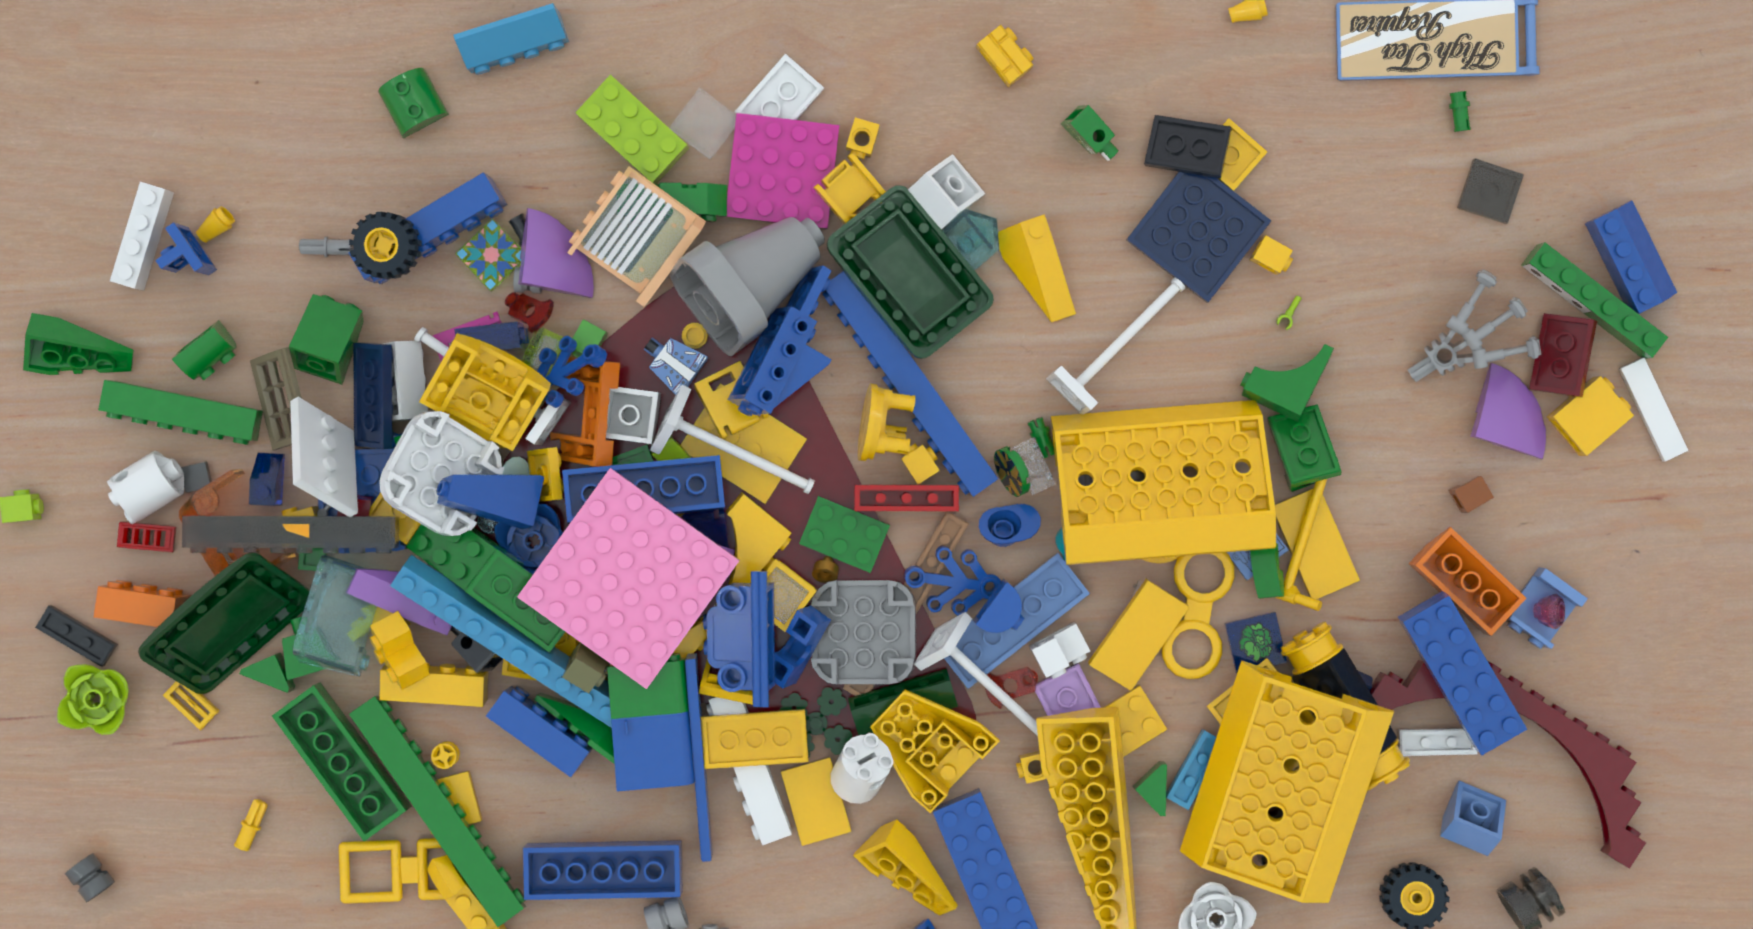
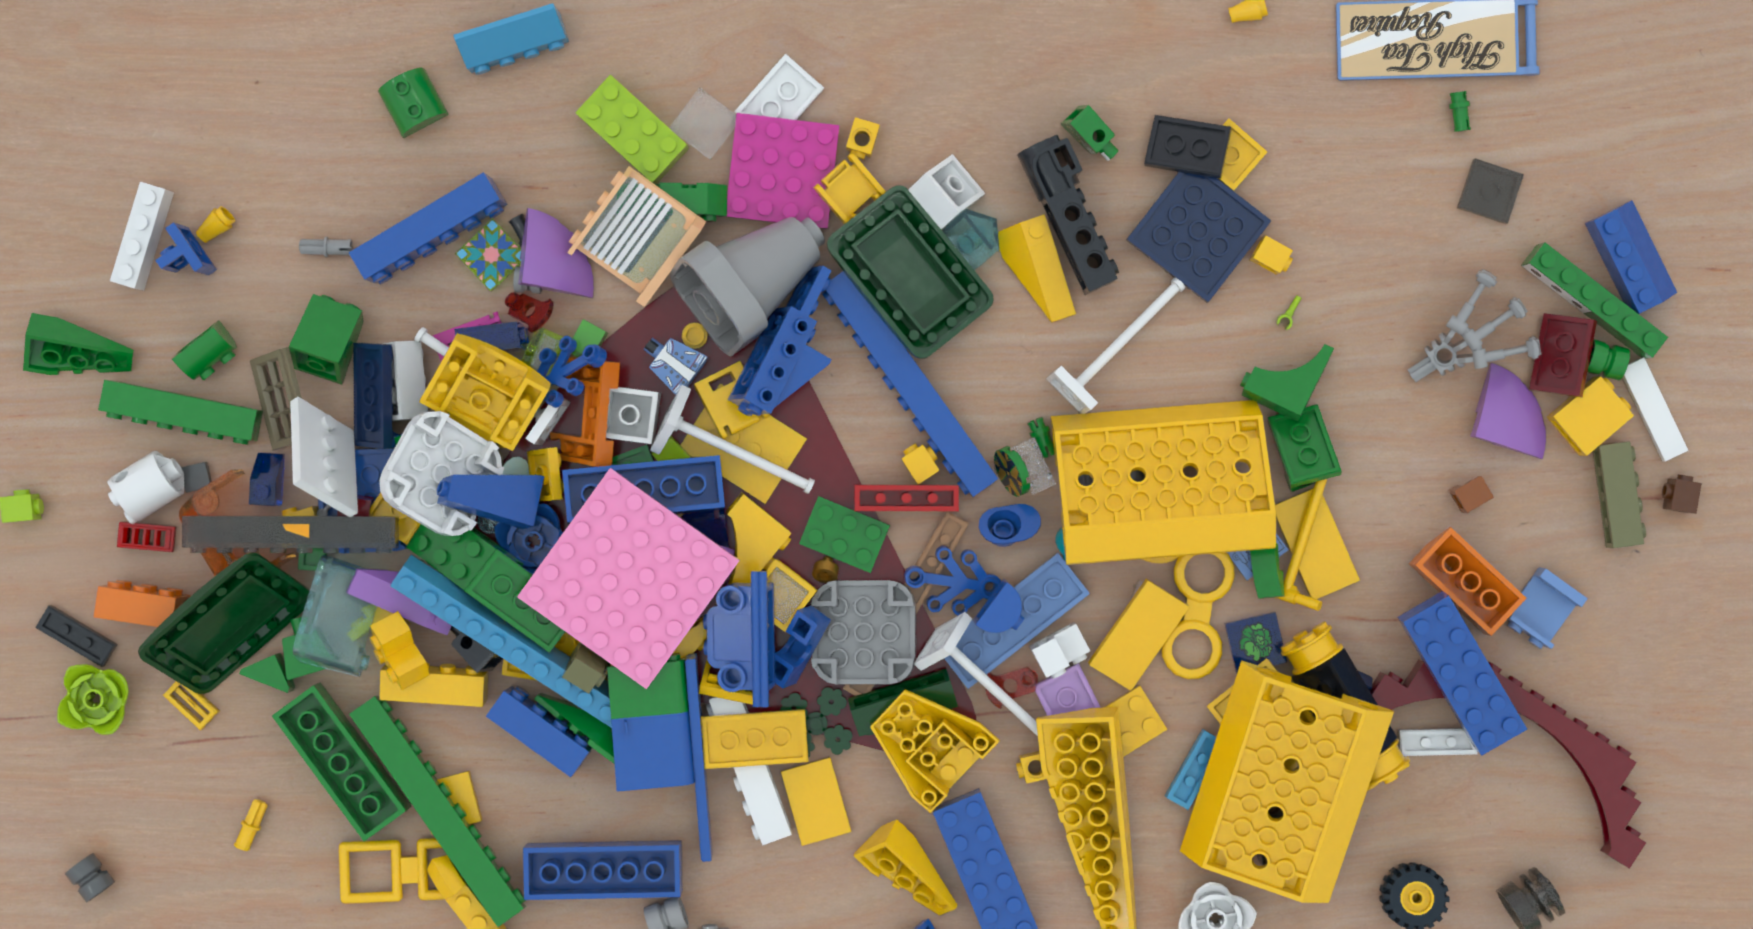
(385, 245): black wheel -> none
(440, 756): yellow wheel -> none
(861, 768): white cylinder -> none
(873, 431): yellow piece -> none
(1005, 55): yellow brick -> none
(1057, 193): none -> black brick
(1153, 787): green slope -> none
(1474, 818): medium blue slope -> none
(1550, 611): clear pink cone -> none
(1610, 361): none -> green wheel
(1618, 495): none -> olive brick
(1681, 494): none -> reddish brown brick

